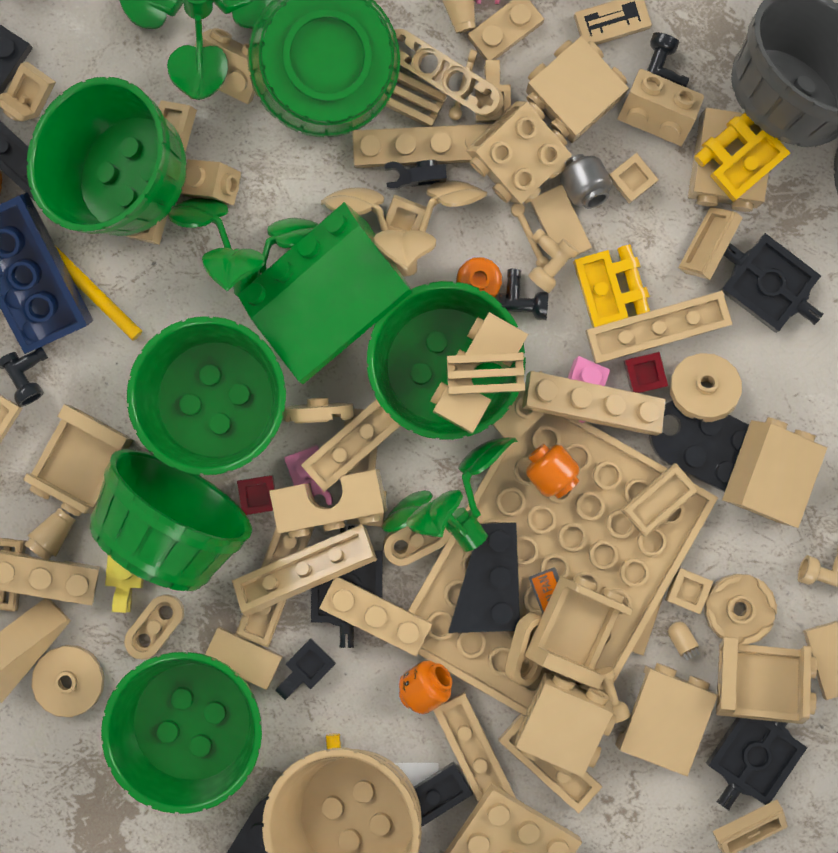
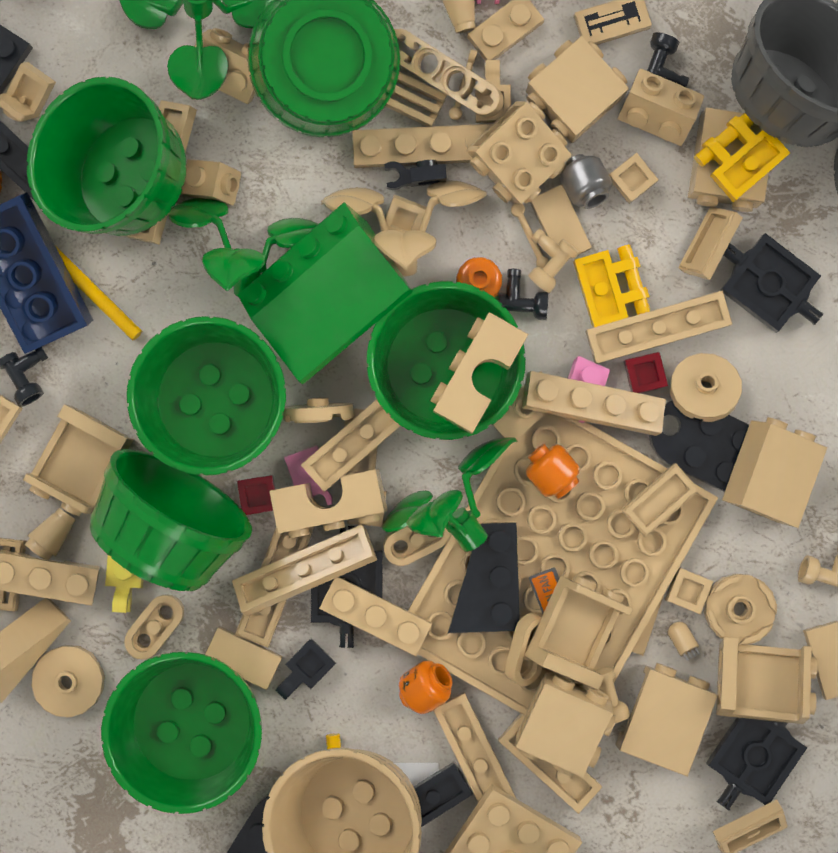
(518, 371): tan tile -> none

